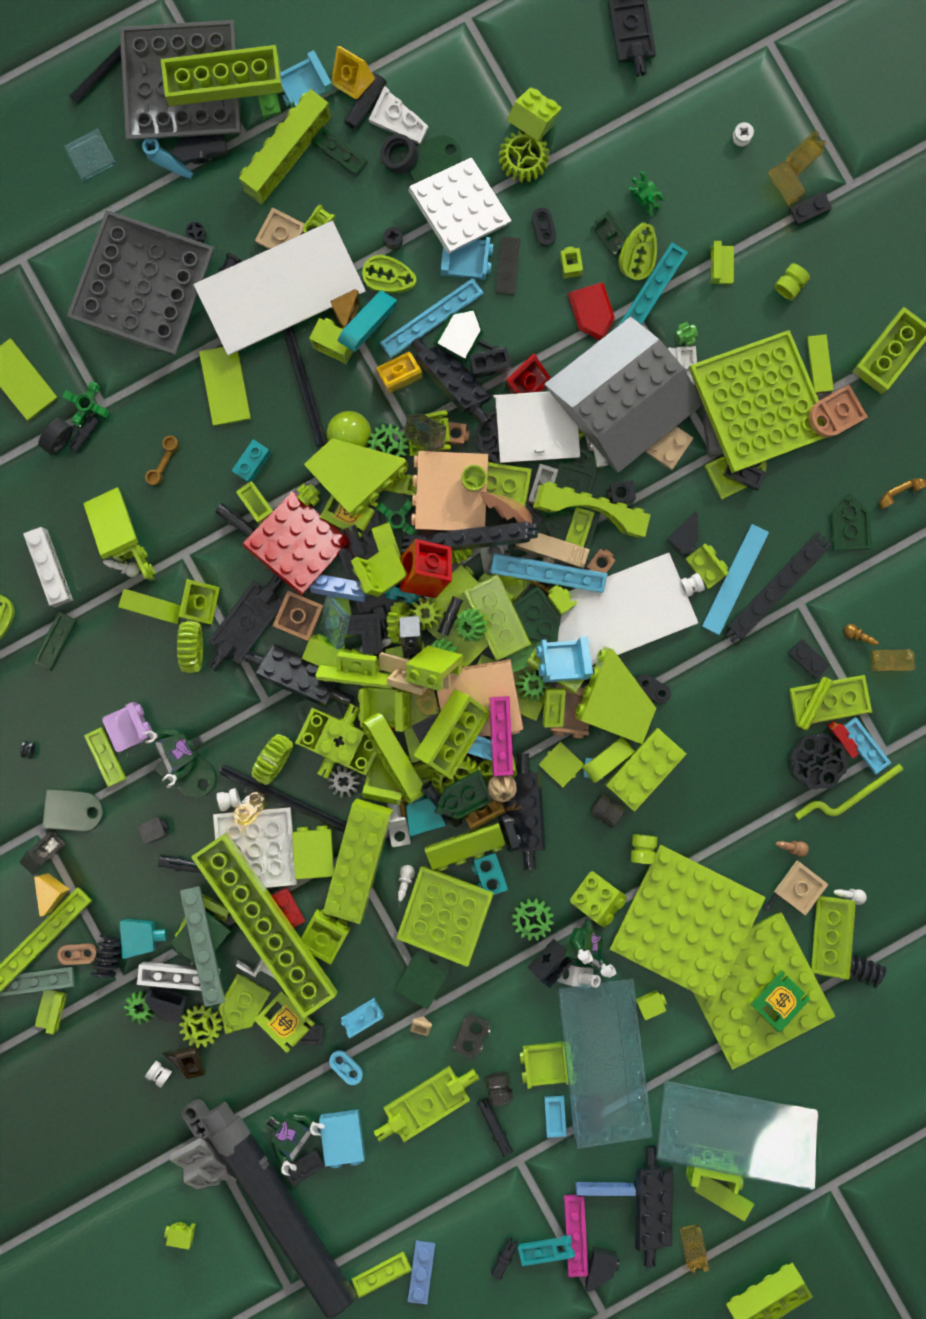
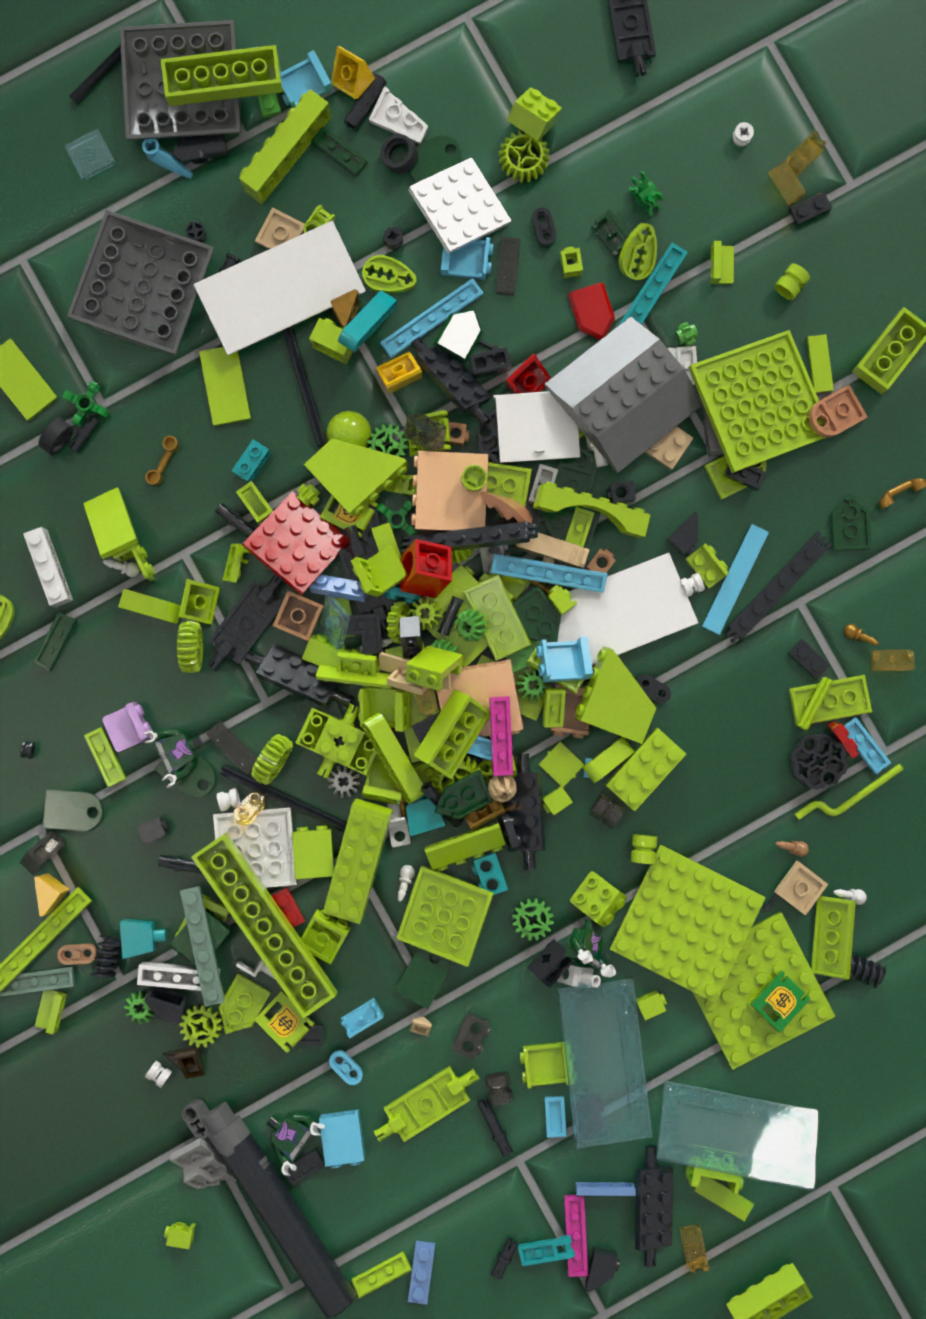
(232, 747): none -> clear smoke tile
(235, 557): none -> lime plate
(556, 801): none -> lime brick

